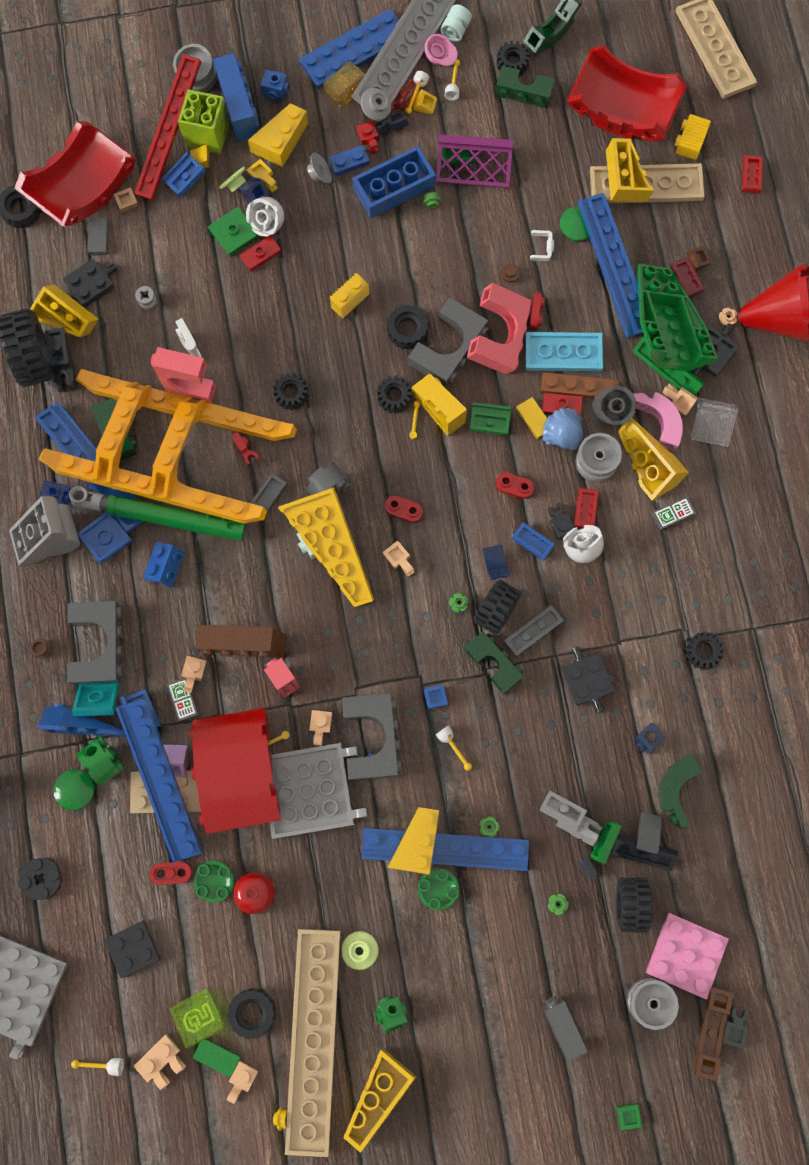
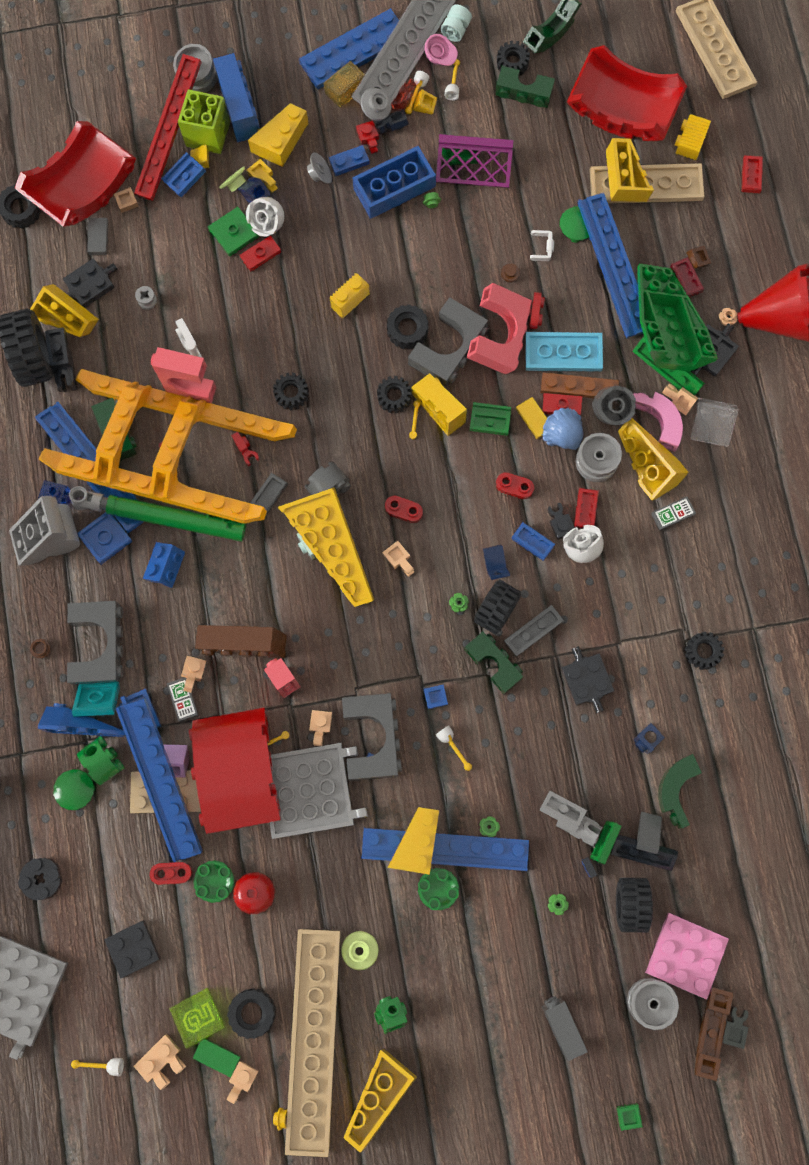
(274, 85): blue brick -> none

